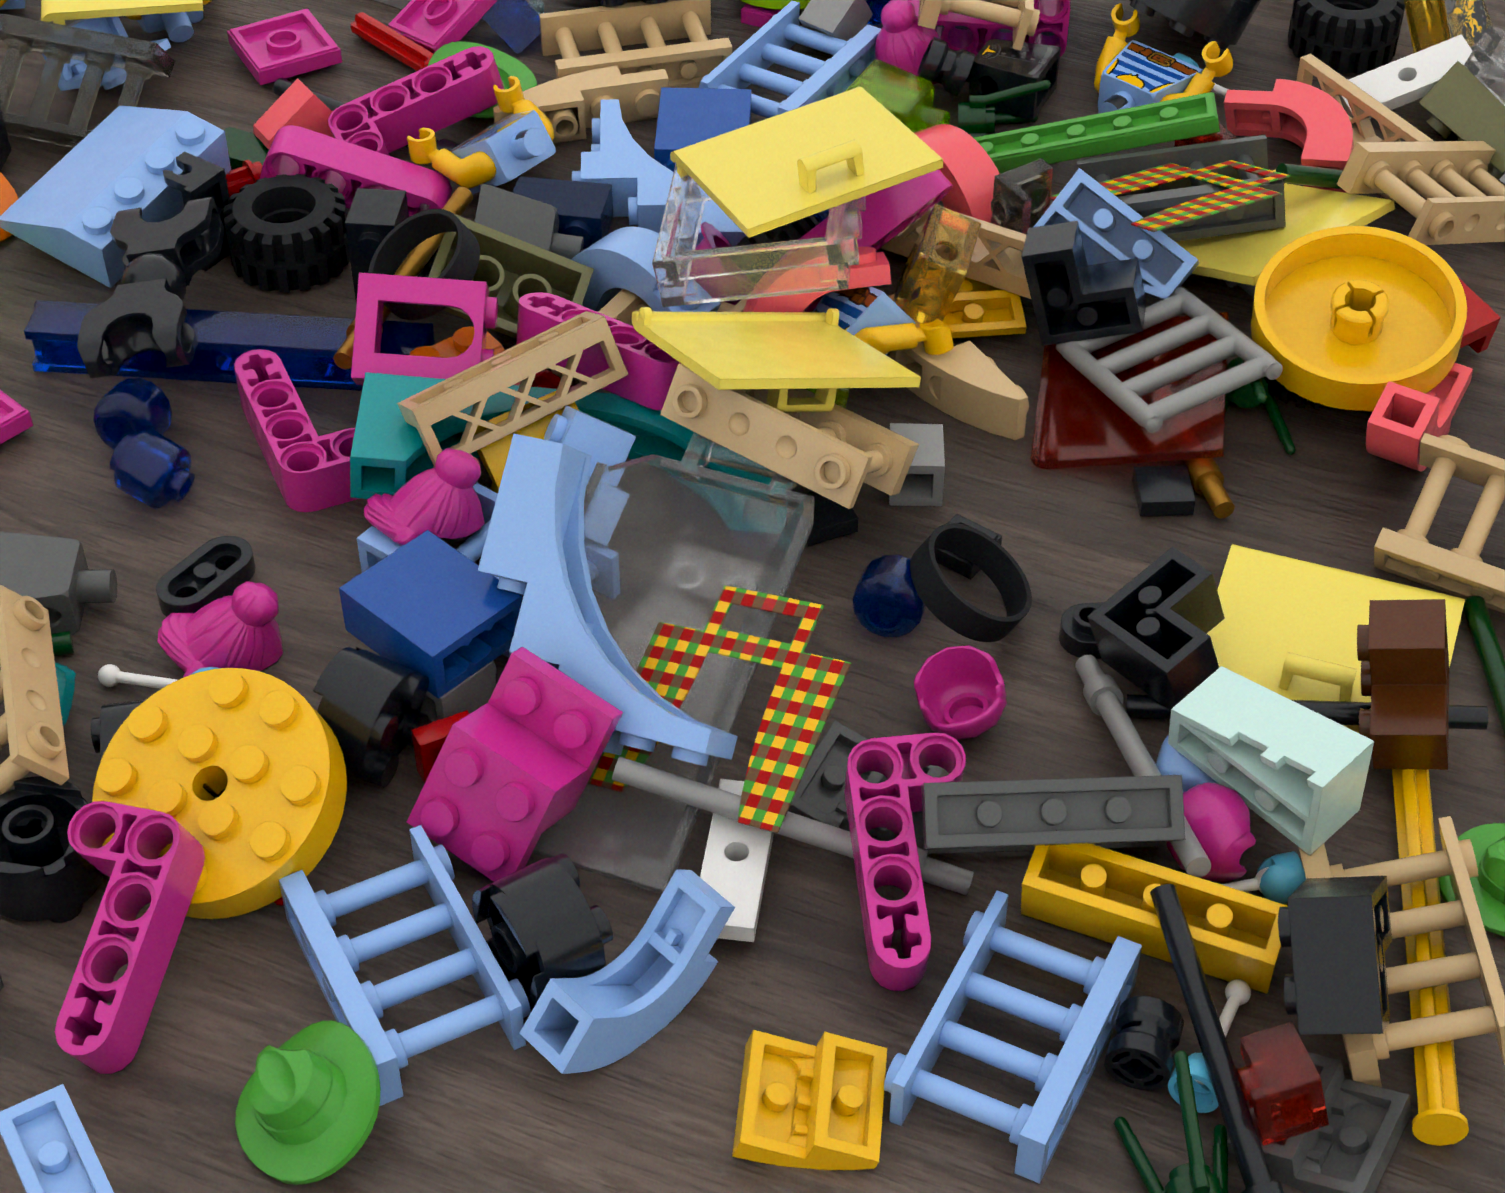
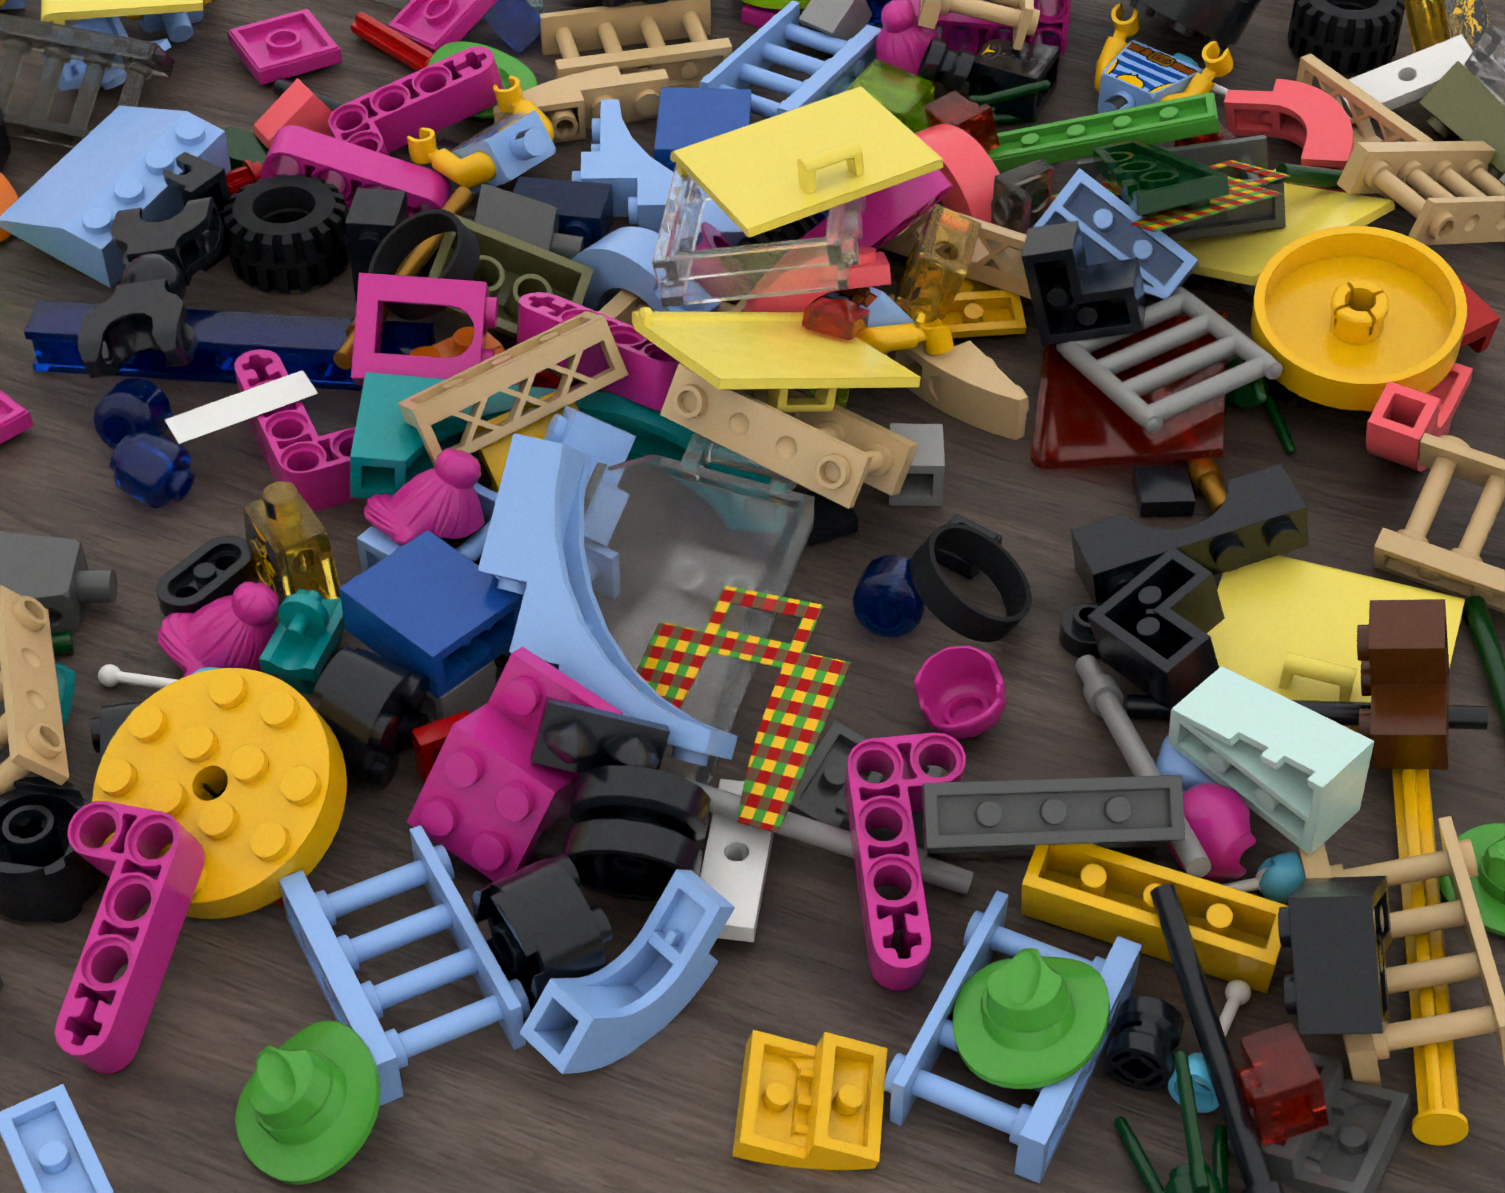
(240, 406): none -> white sticker
(286, 527): none -> clear yellow torso
(303, 639): none -> teal hips
(589, 738): none -> black tile
(635, 830): none -> black wheel
(836, 318): none -> clear red tile
(966, 115): none -> clear red brick
(1030, 1019): none -> bright green hat
(1156, 178): none -> dark green wing
(1256, 522): none -> black arch

